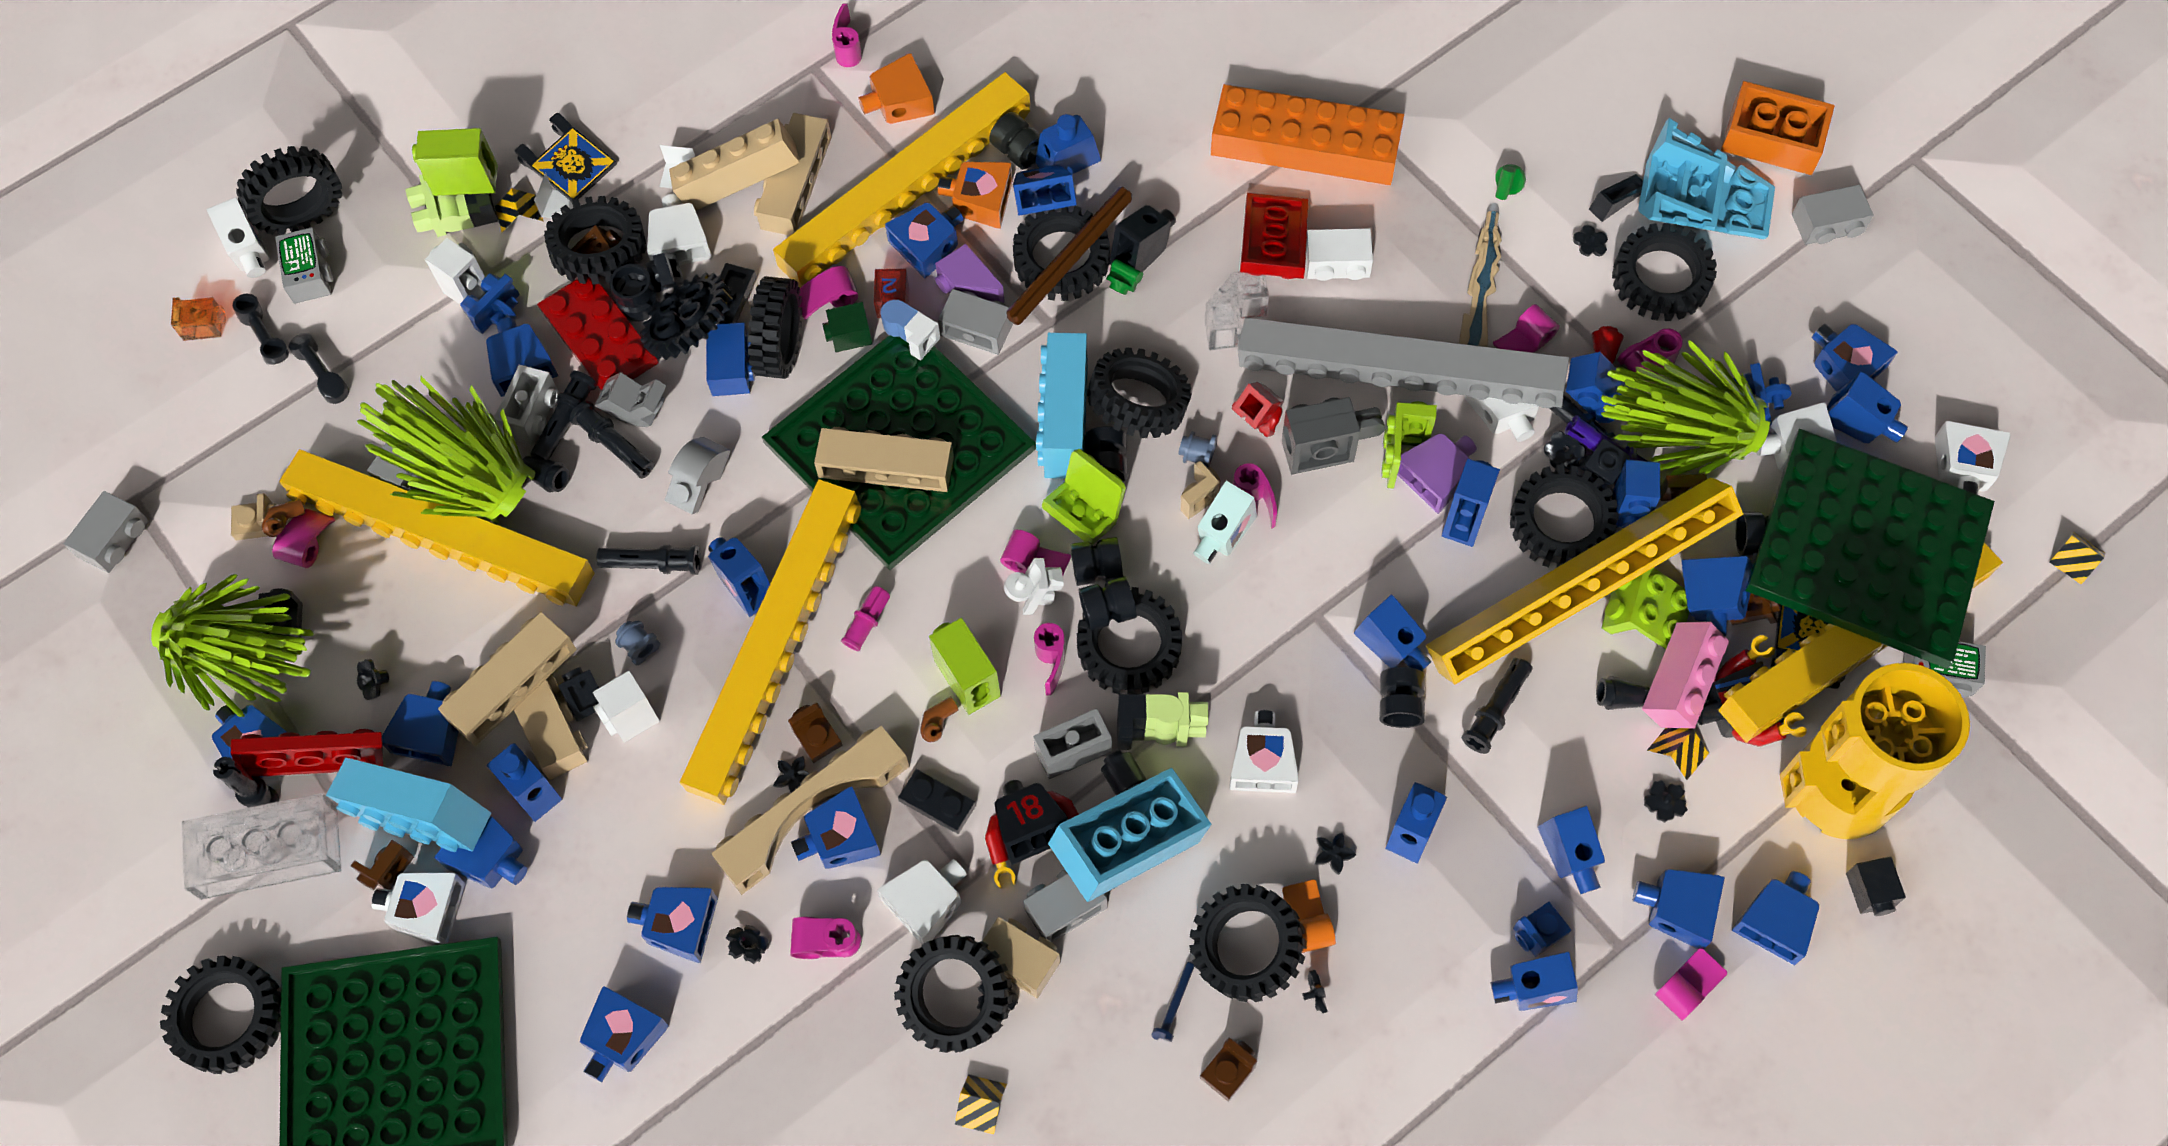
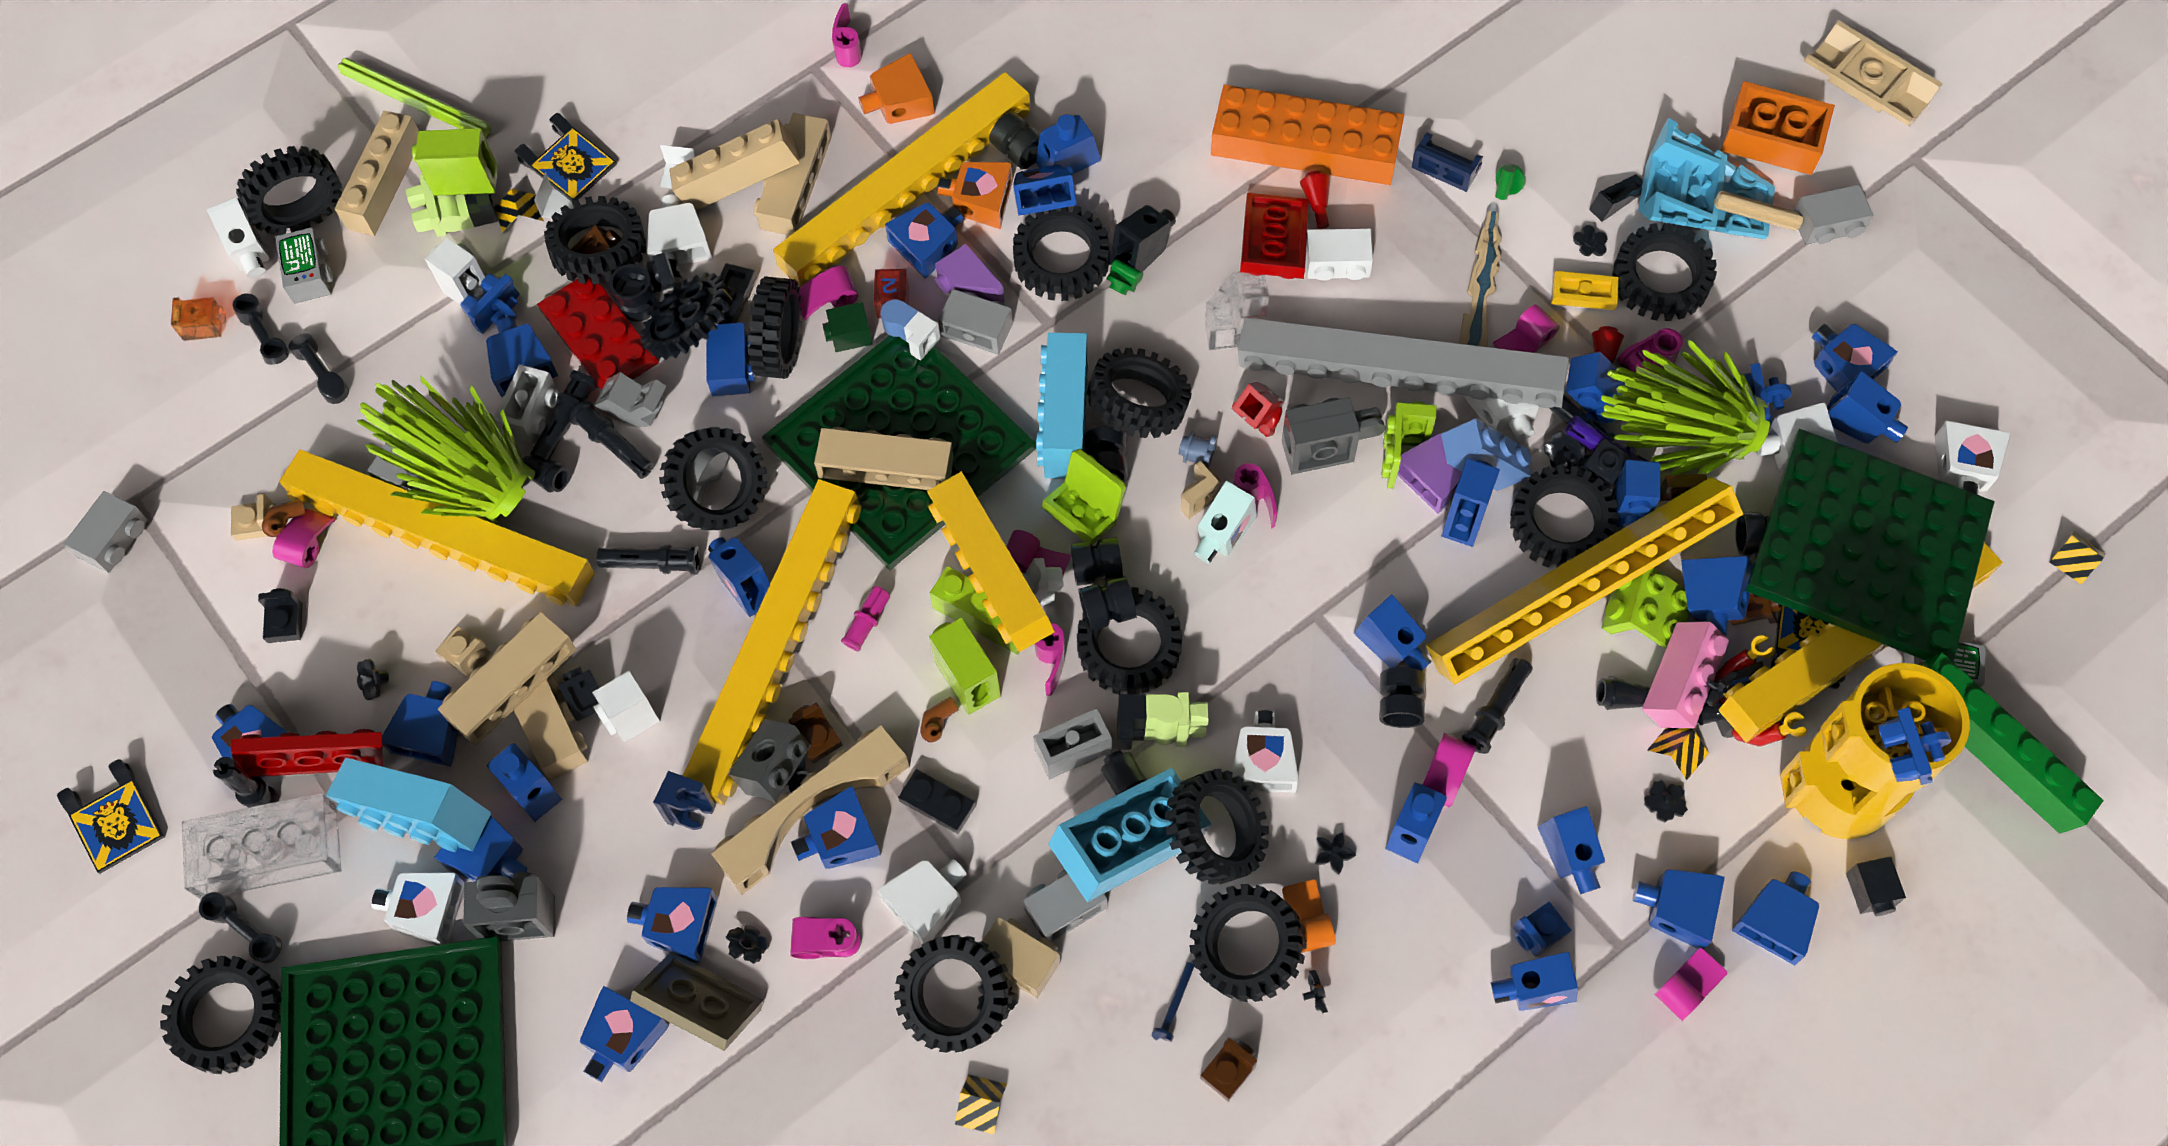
(114, 823): none -> flag
(207, 637): lime plant -> none
(222, 909): none -> black bar
(378, 173): none -> tan brick
(387, 866): reddish brown bracket -> none
(411, 96): none -> lime axle
(463, 651): none -> tan bracket
(509, 907): none -> dark grey brick
(636, 641): sand blue brick -> none
(680, 797): none -> dark blue hinge
(697, 1000): none -> dark tan plate
(750, 471): none -> black tyre
(769, 760): none -> dark grey brick
(957, 598): none -> lime brick
(990, 562): none -> yellow brick
(1024, 824): black torso -> none
(1069, 256): reddish brown axle -> none
(1191, 839): none -> black tyre
(1316, 190): none -> red cone
(1445, 164): none -> dark blue hinge
(1449, 767): none -> dark pink panel
(1482, 442): none -> medium blue brick
(1584, 290): none -> yellow plate
(1718, 691): none -> black plant
(1758, 210): none -> tan axle
(1873, 74): none -> tan piece
(1915, 764): none -> blue hips
(2020, 757): none -> green brick

